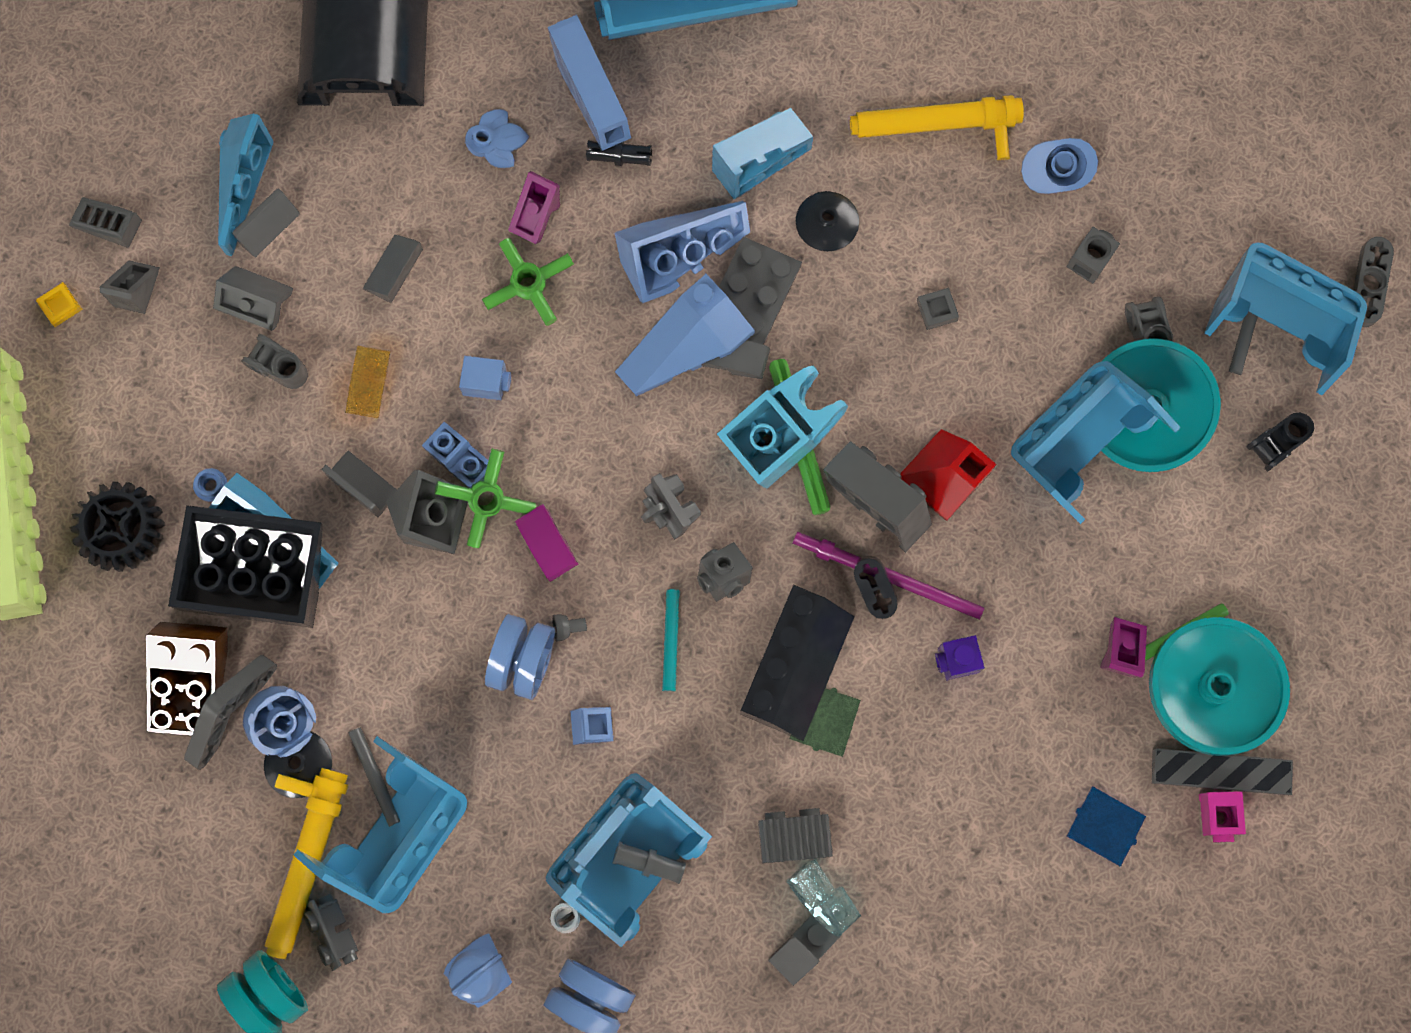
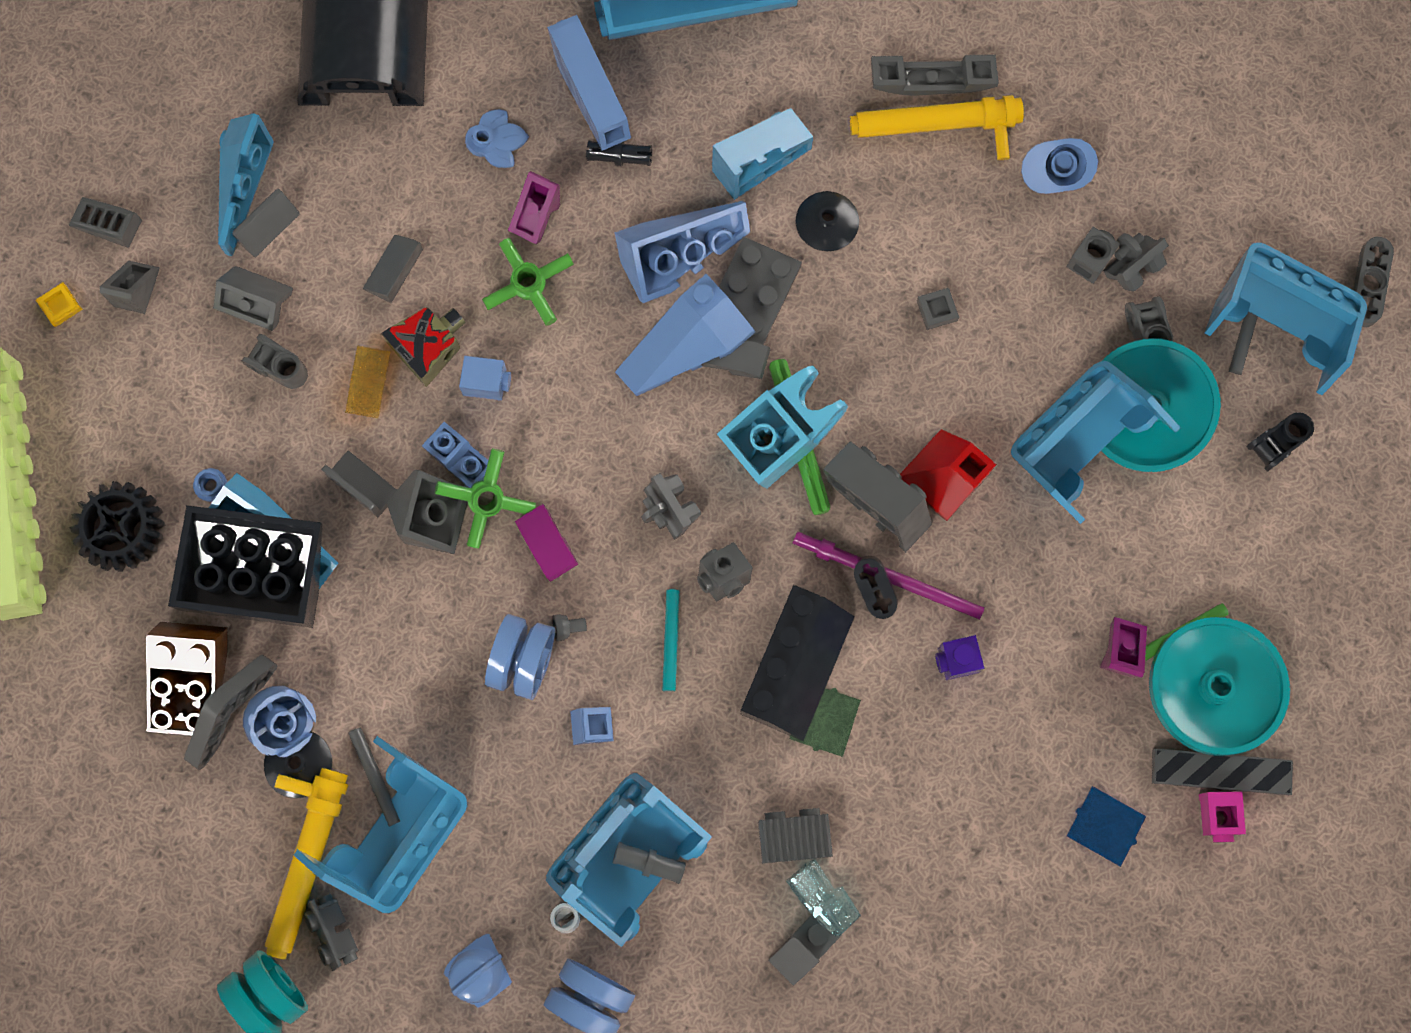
(425, 342): none -> torso
(934, 78): none -> dark grey slope
(1133, 256): none -> dark grey hips

